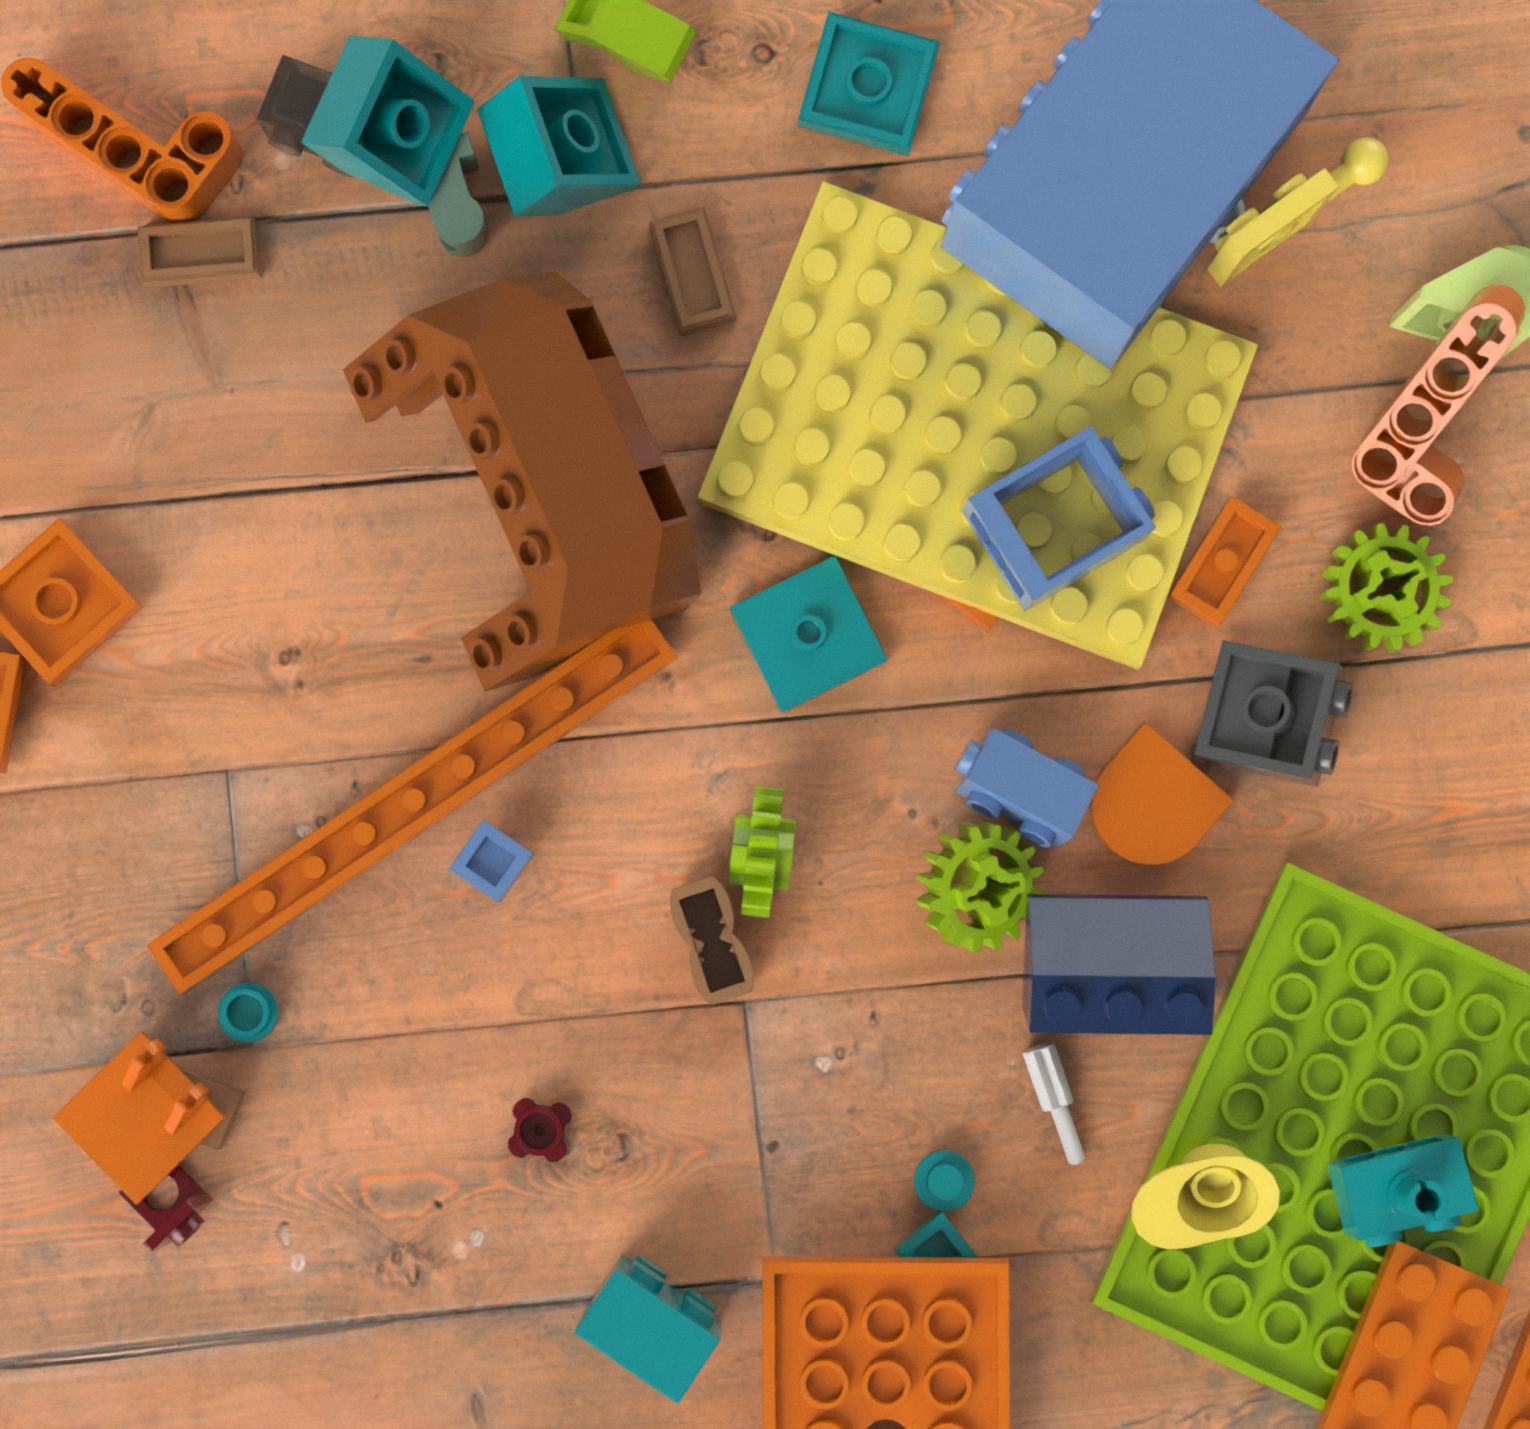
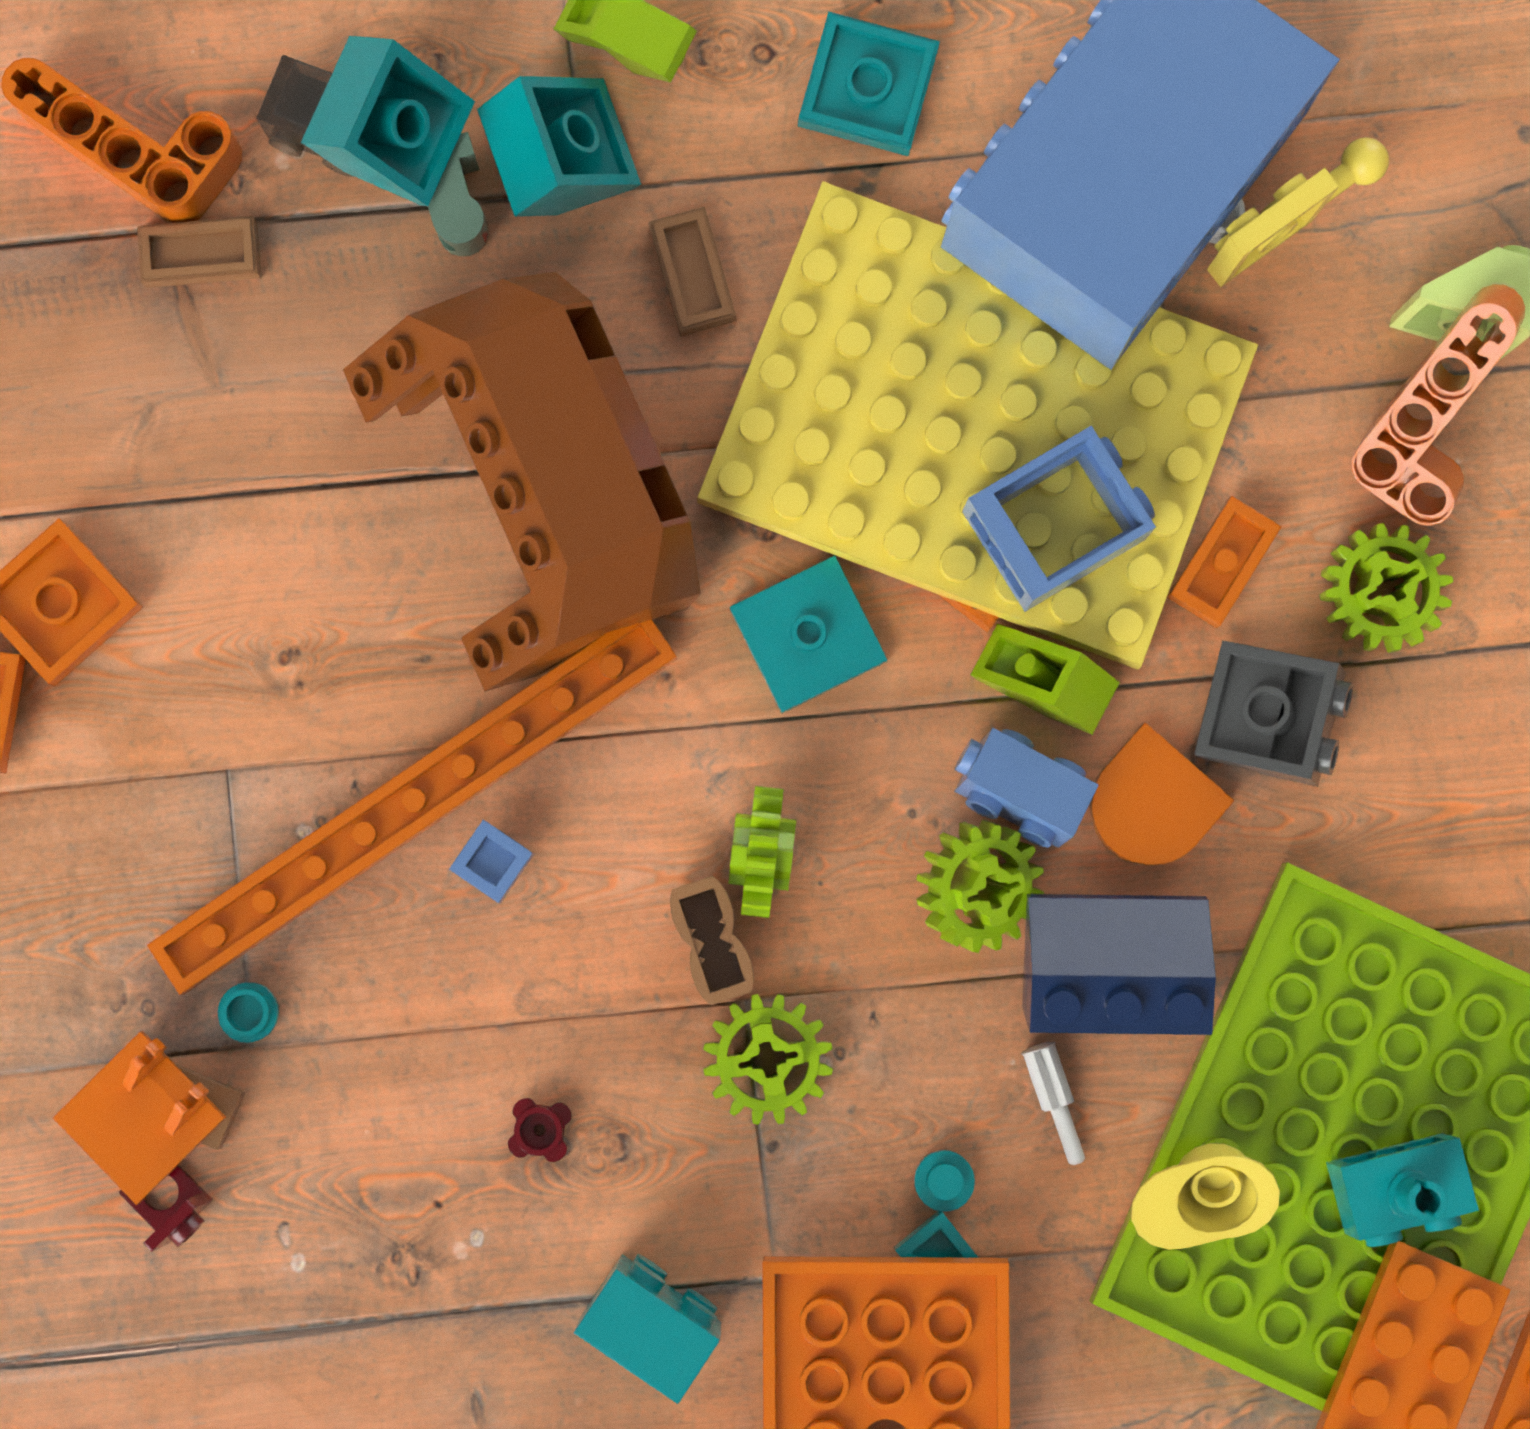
(773, 1085): none -> lime gear
(1046, 677): none -> lime slope

